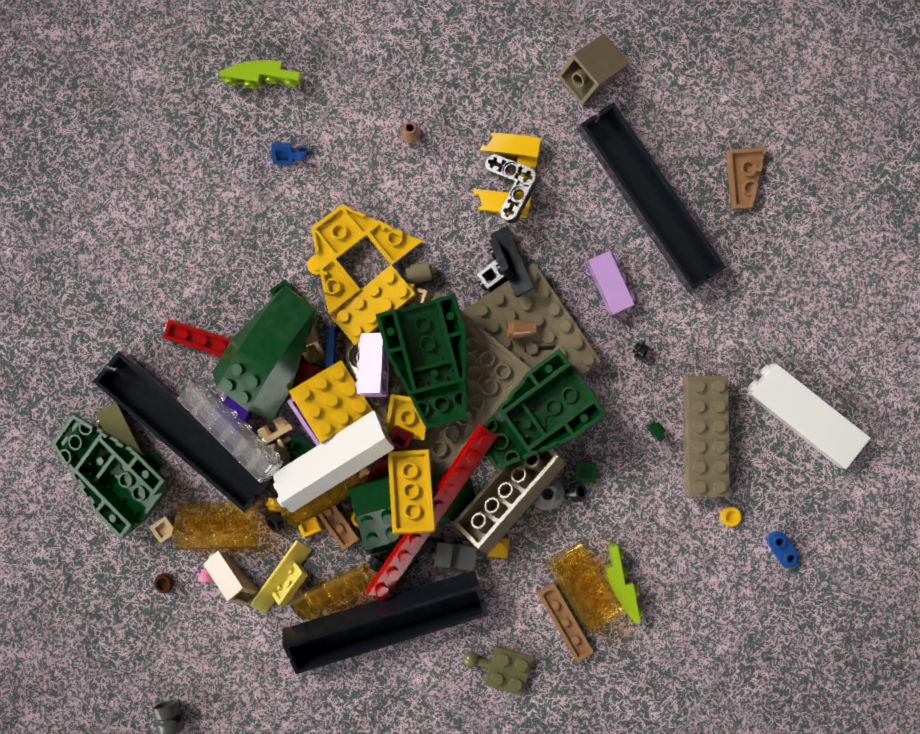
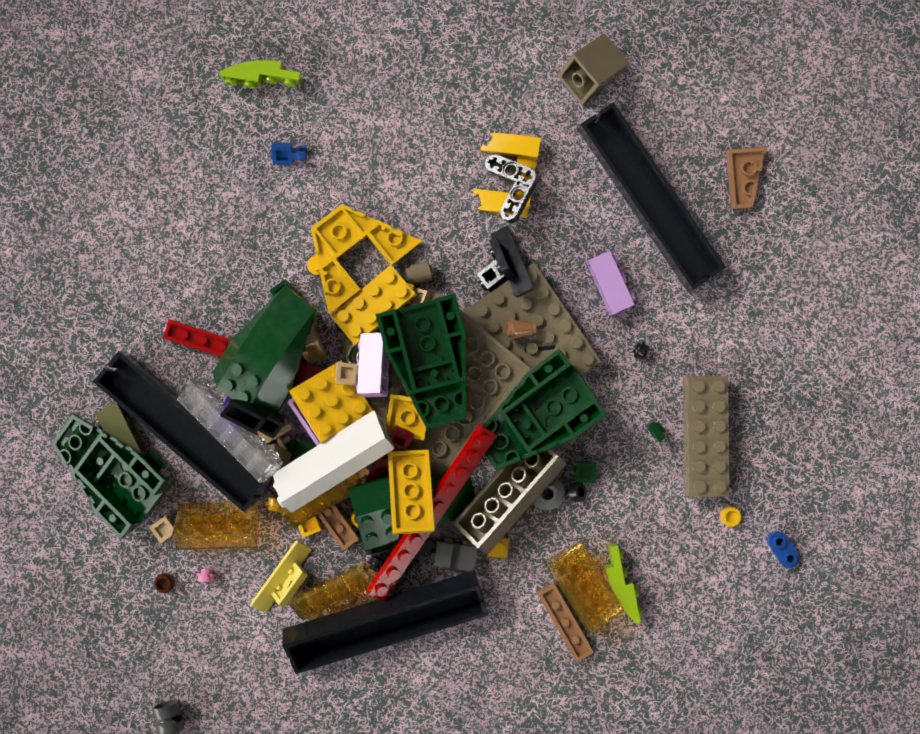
(230, 579): slope -> none
(253, 417): none -> black slope
(275, 521): black tile -> none
(331, 339): blue tile -> none
(346, 373): none -> tan plate
(413, 136): medium nougat cone -> none
(506, 669): olive plate -> none
(807, 415): white brick -> none

